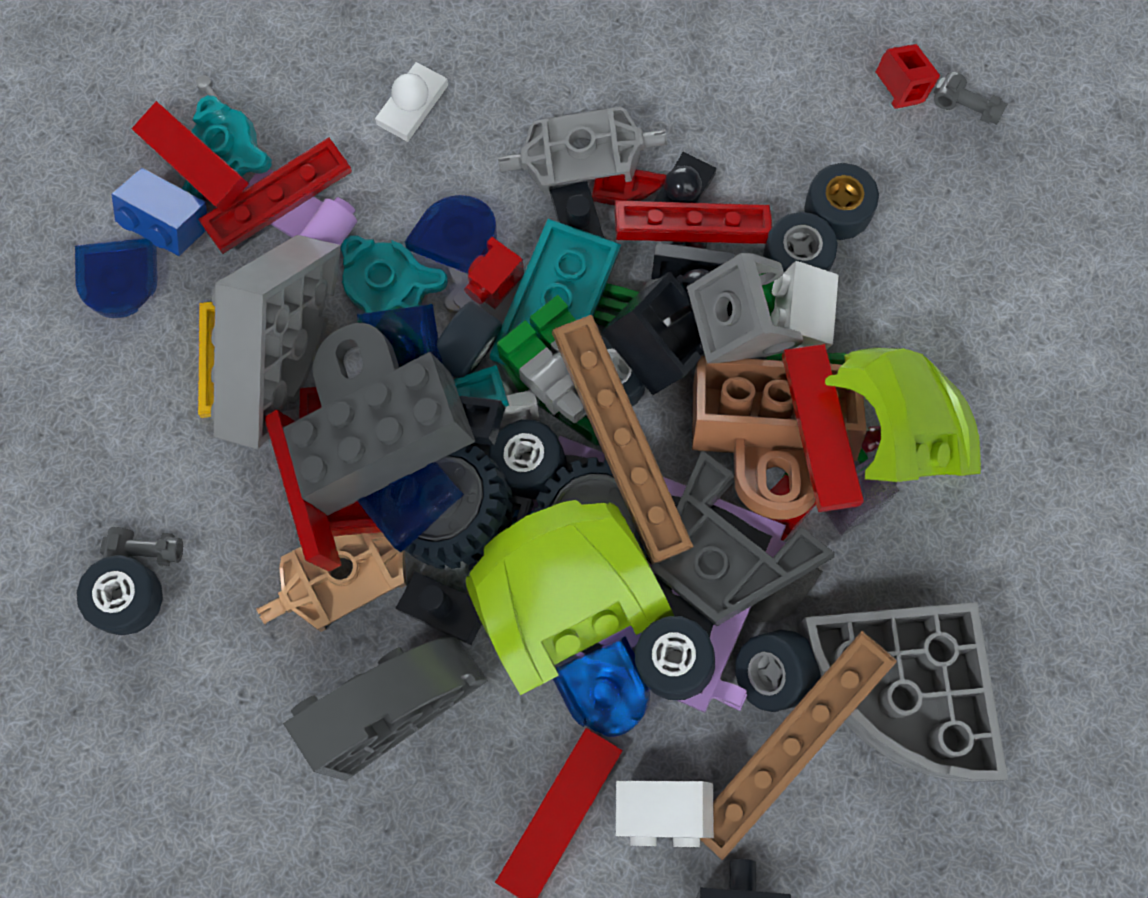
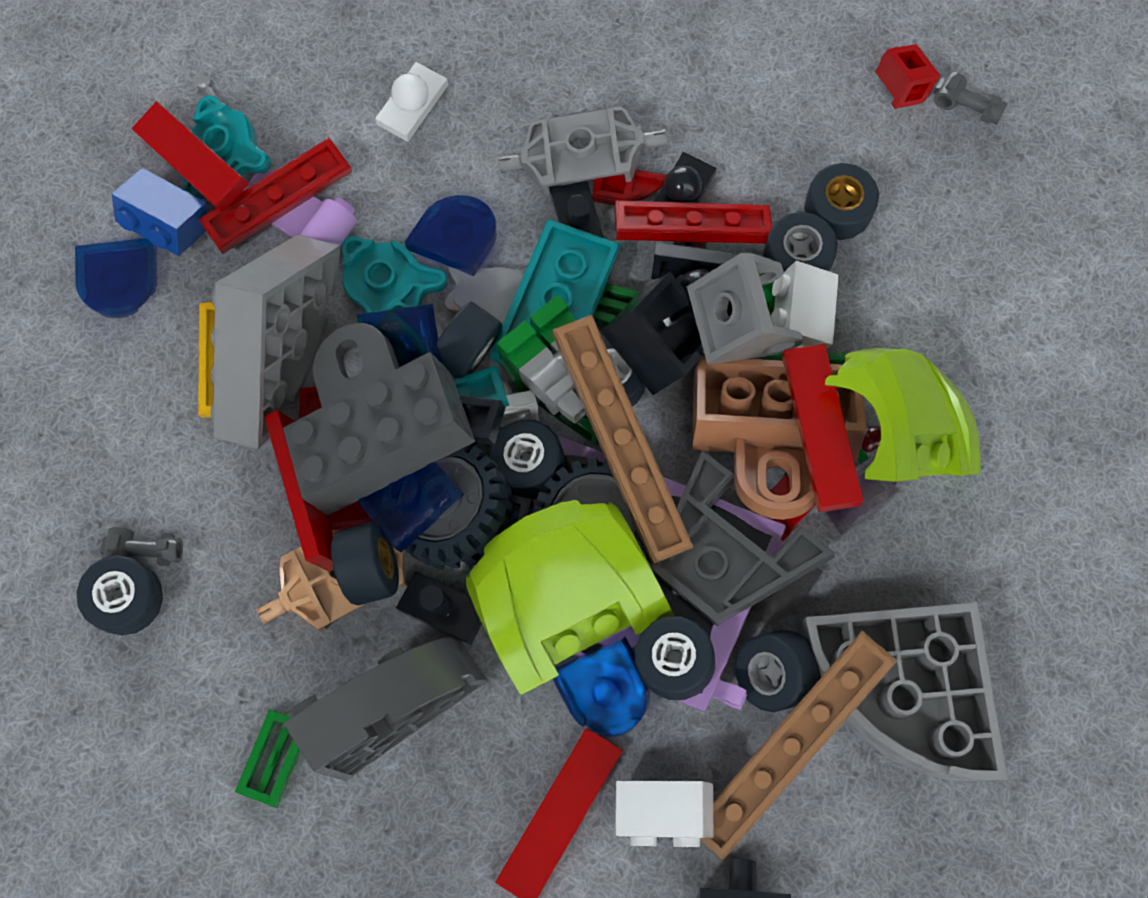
(255, 758): none -> green tile
(364, 564): none -> black wheel
(494, 274): red brick -> none

